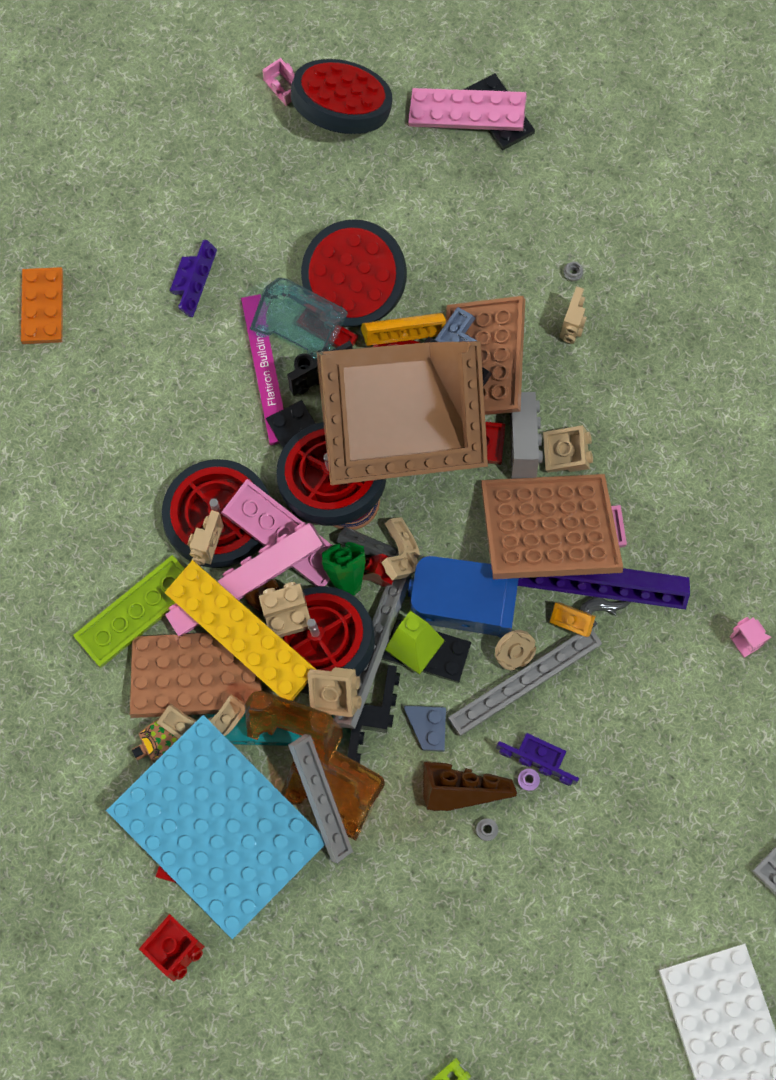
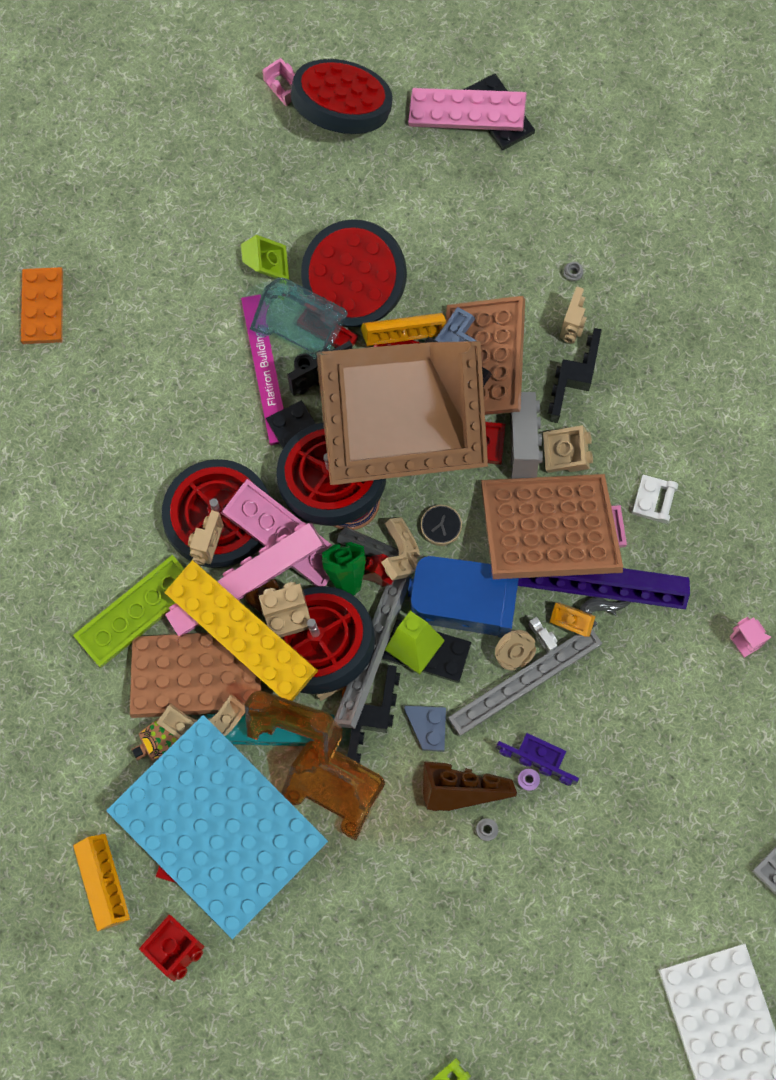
(101, 882): none -> light orange brick
(192, 277): dark purple bracket -> none
(265, 256): none -> lime slope
(320, 798): light grey plate -> none
(334, 691): tan plate -> none
(441, 525): none -> black tile
(546, 639): none -> white plate
(574, 375): none -> black bracket
(648, 496): none -> white plate

